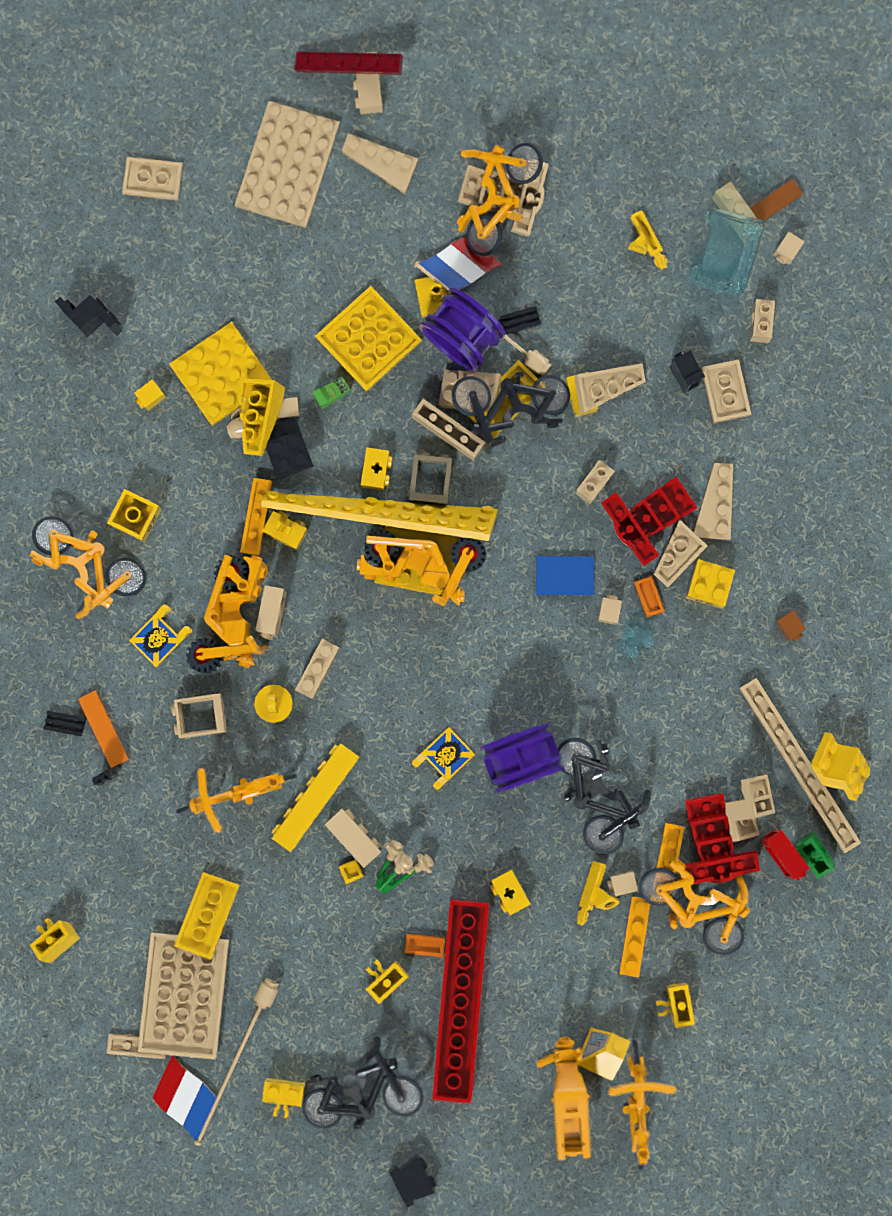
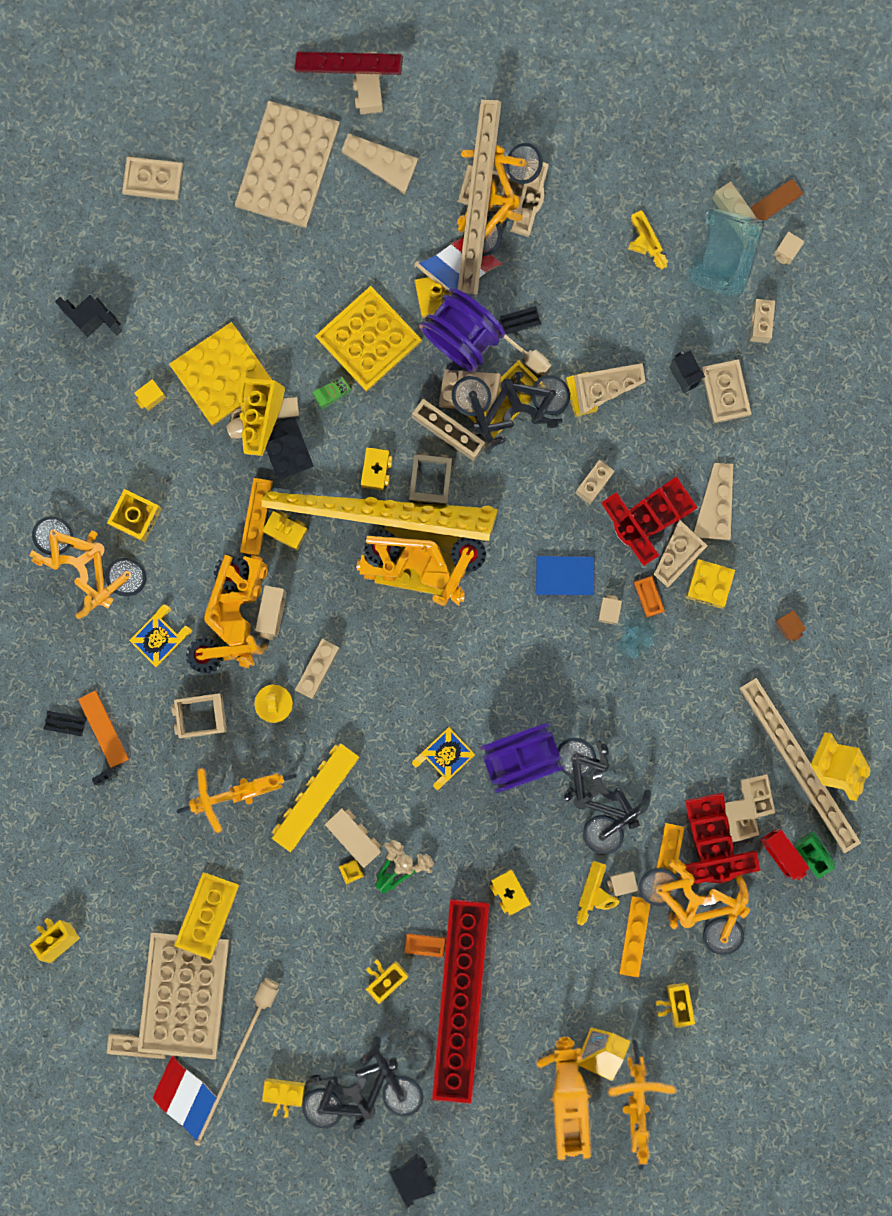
(479, 196): none -> tan plate

